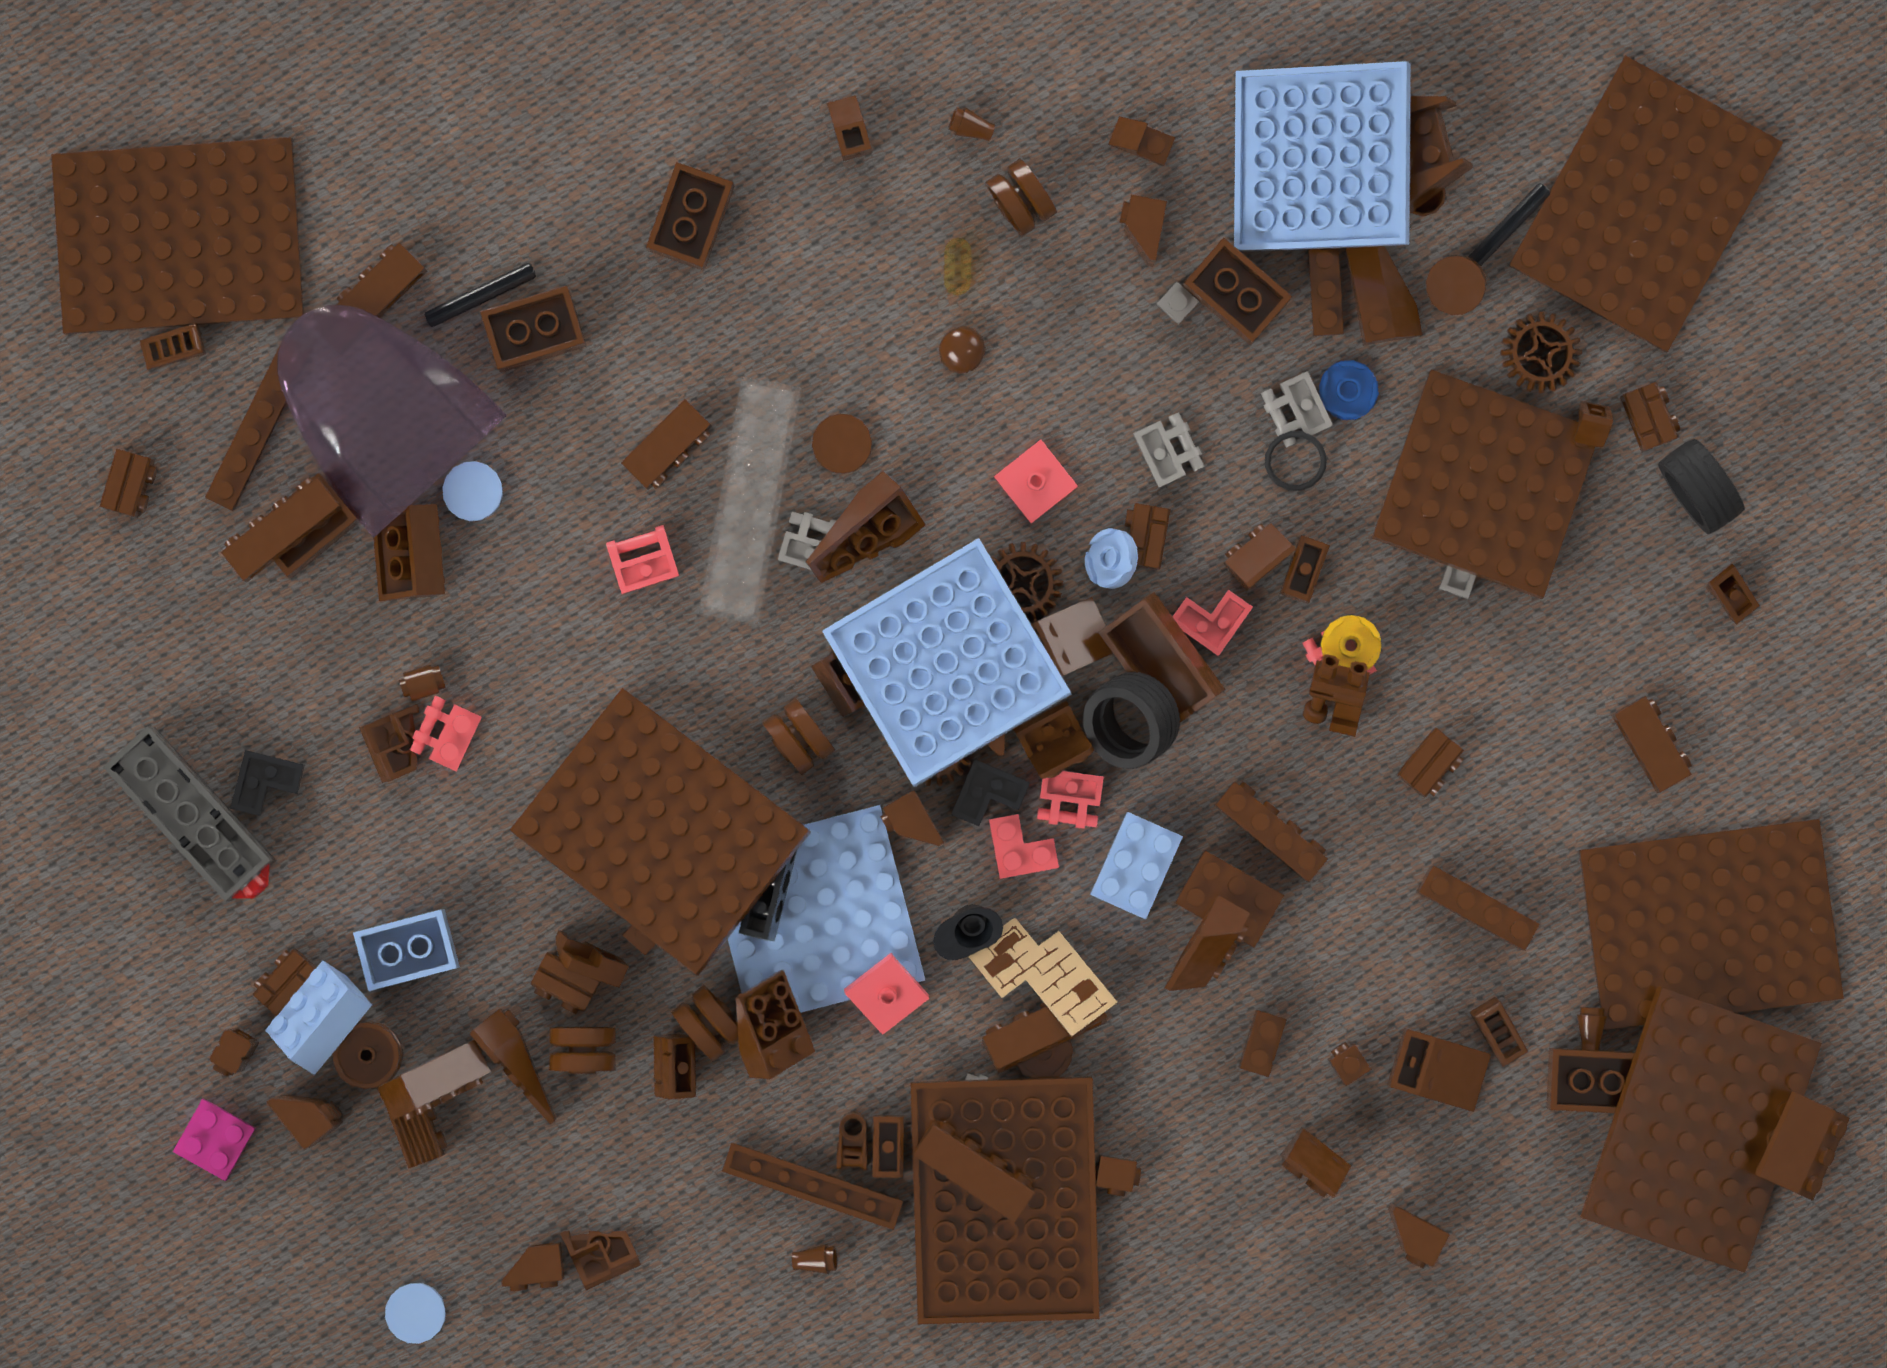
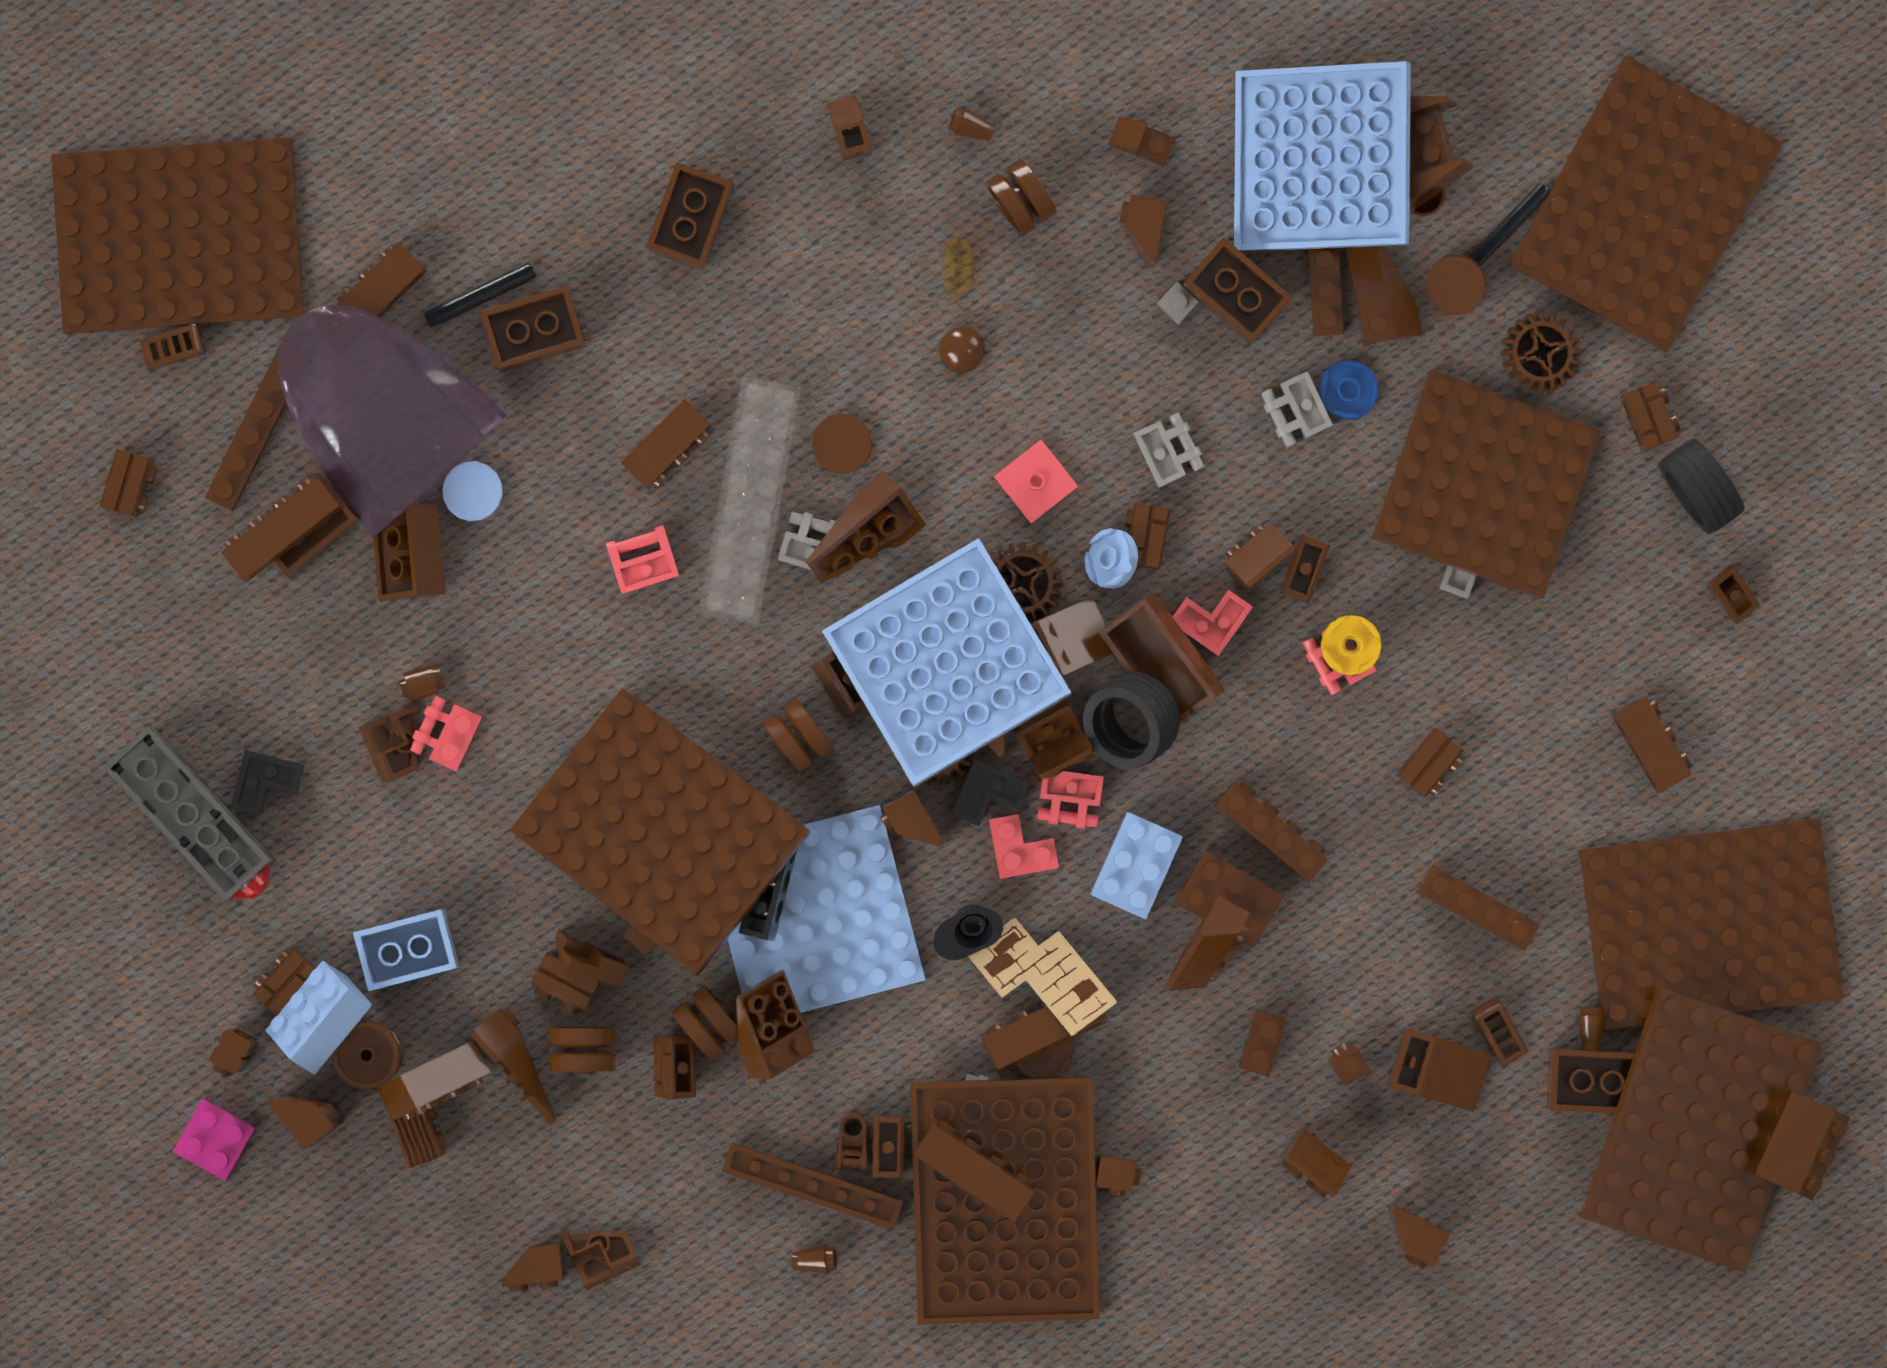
(415, 1313): light blue tile -> none
(886, 993): coral plate -> none
(1291, 487): black piece -> none
(1340, 685): reddish brown hips -> none
(1593, 424): reddish brown slope -> none

